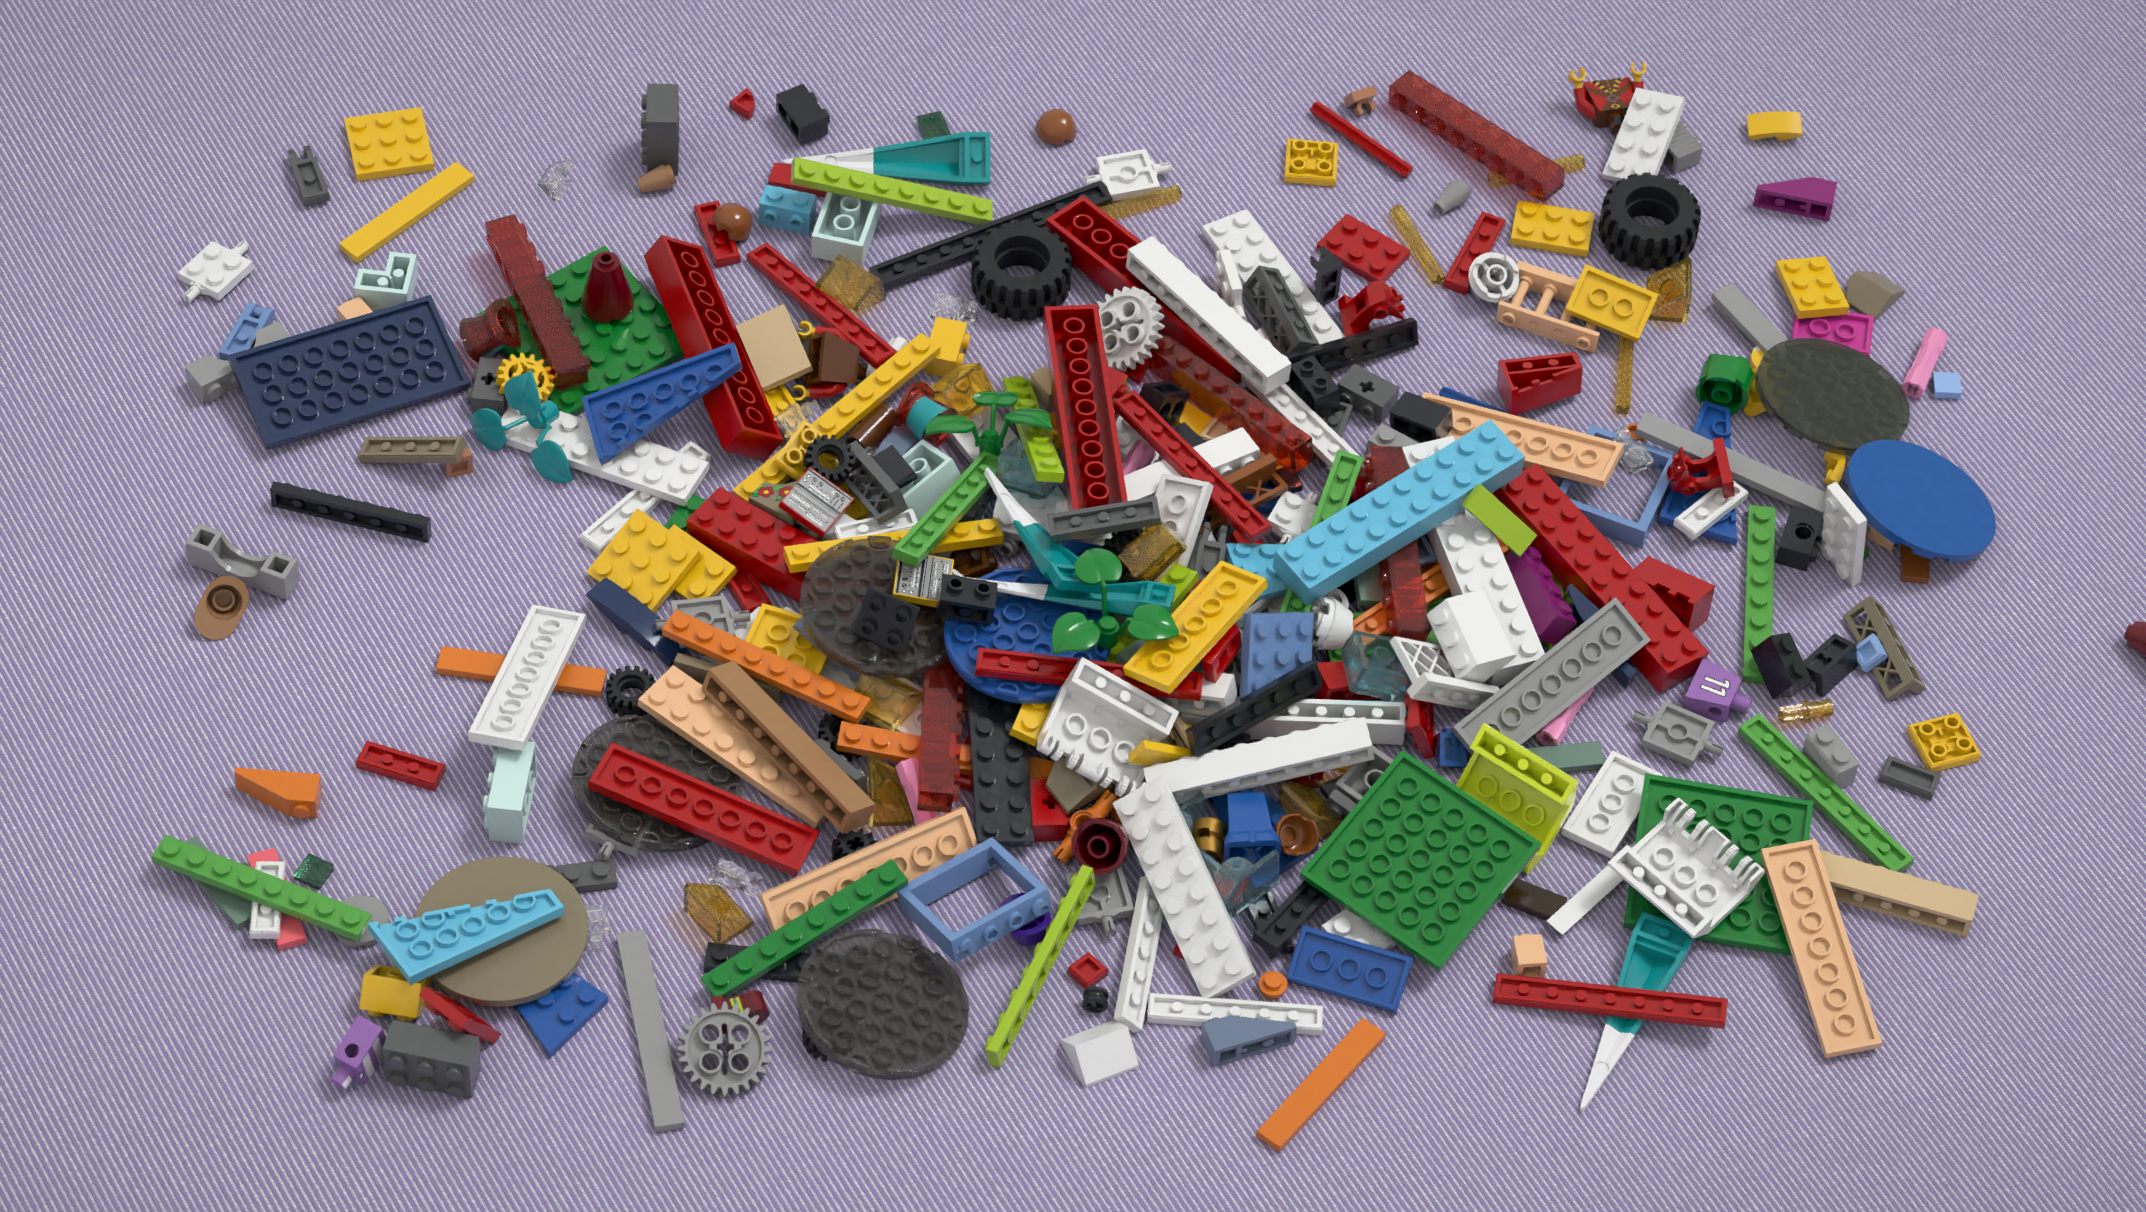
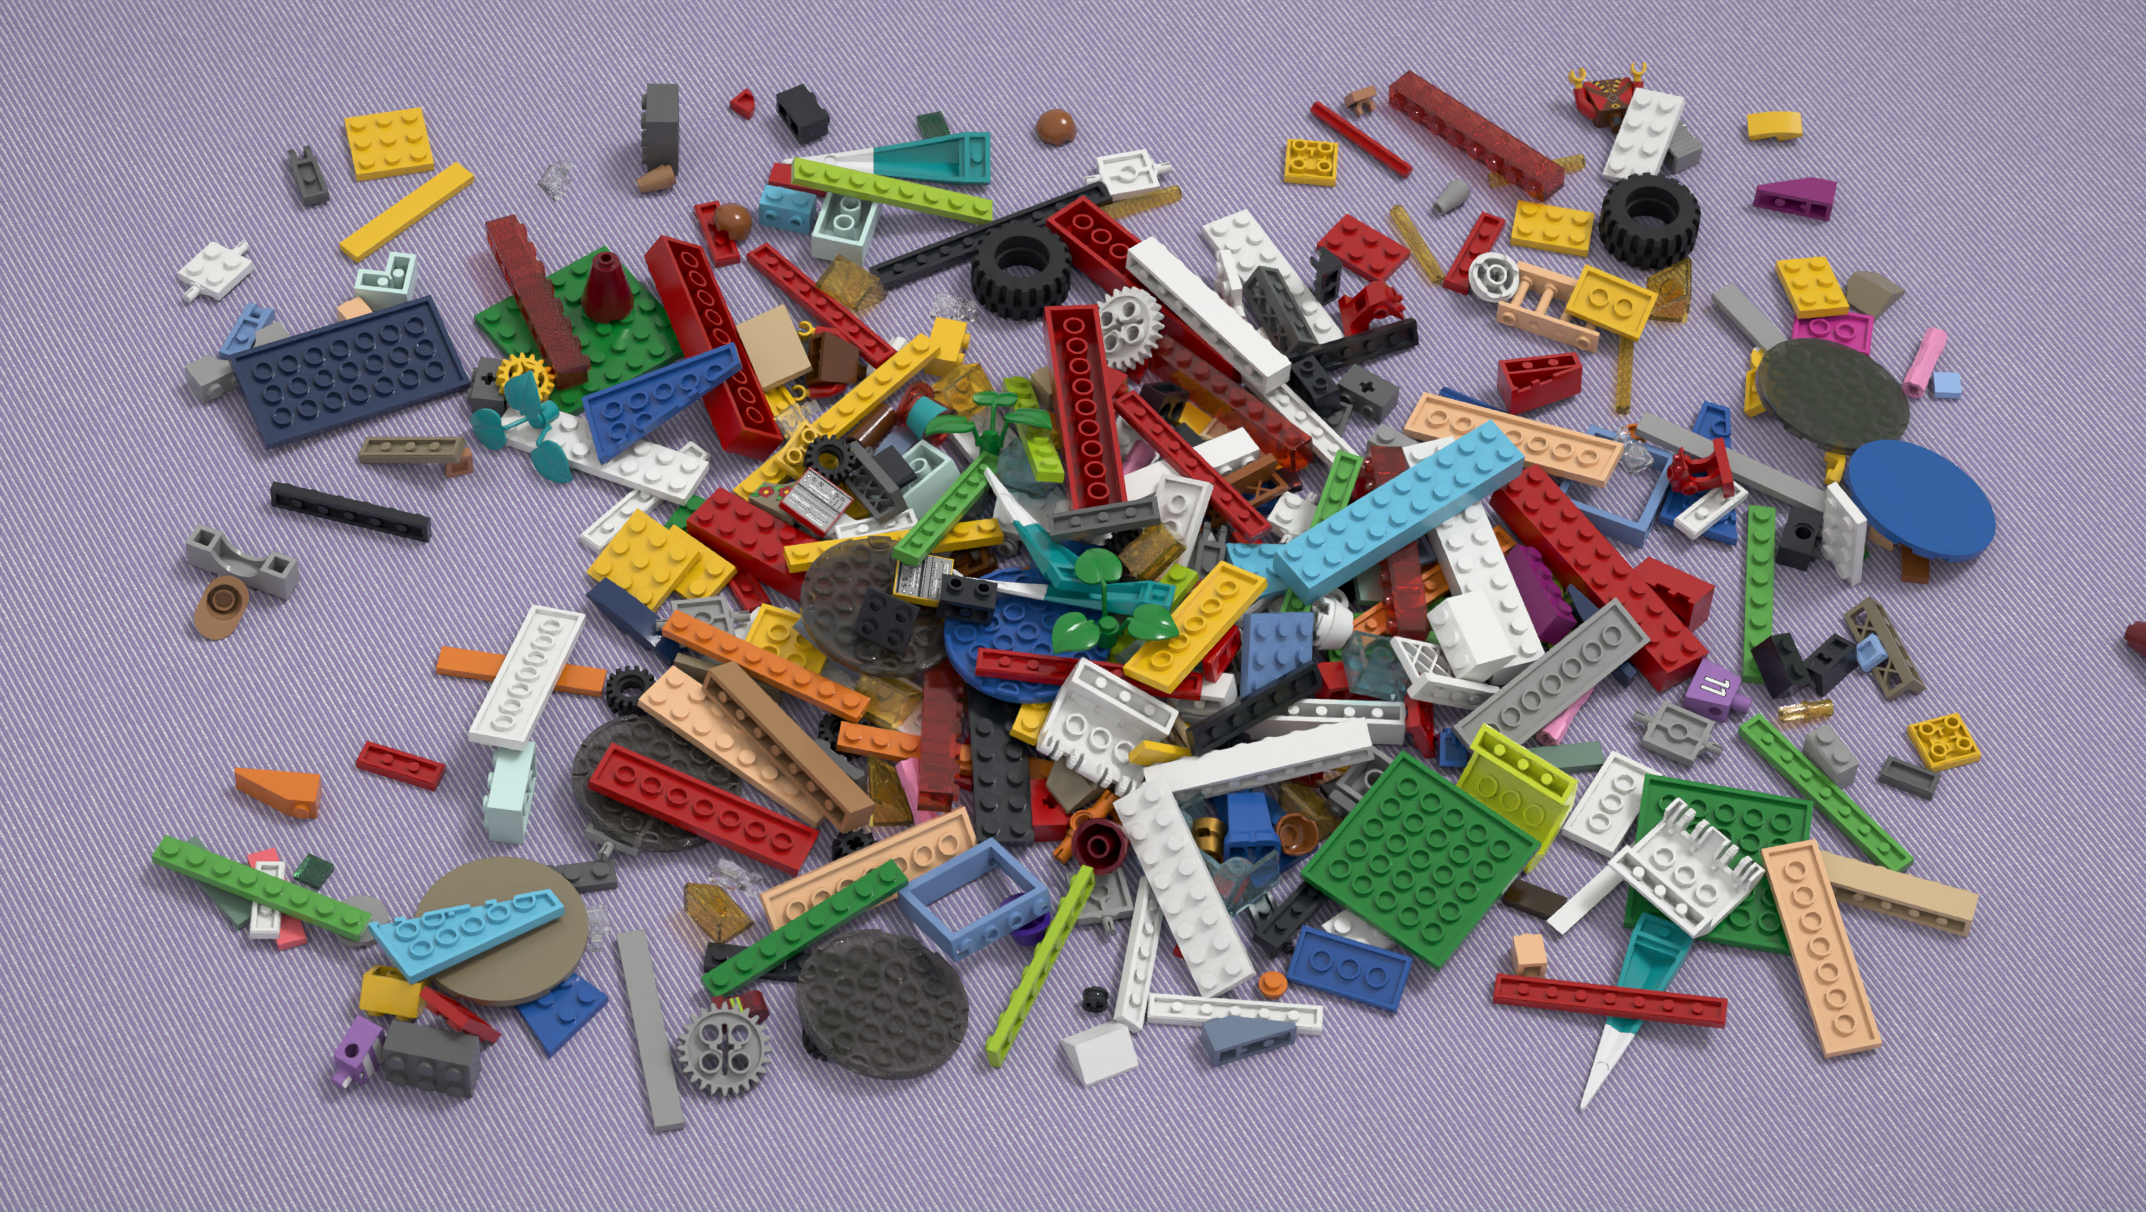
(490, 331): clear red hat -> none
(1087, 971): red tile -> none
(1321, 1085): orange tile -> none
(1420, 418): black brick -> none
(1499, 519): lime tile -> none
(1725, 381): green brick -> none

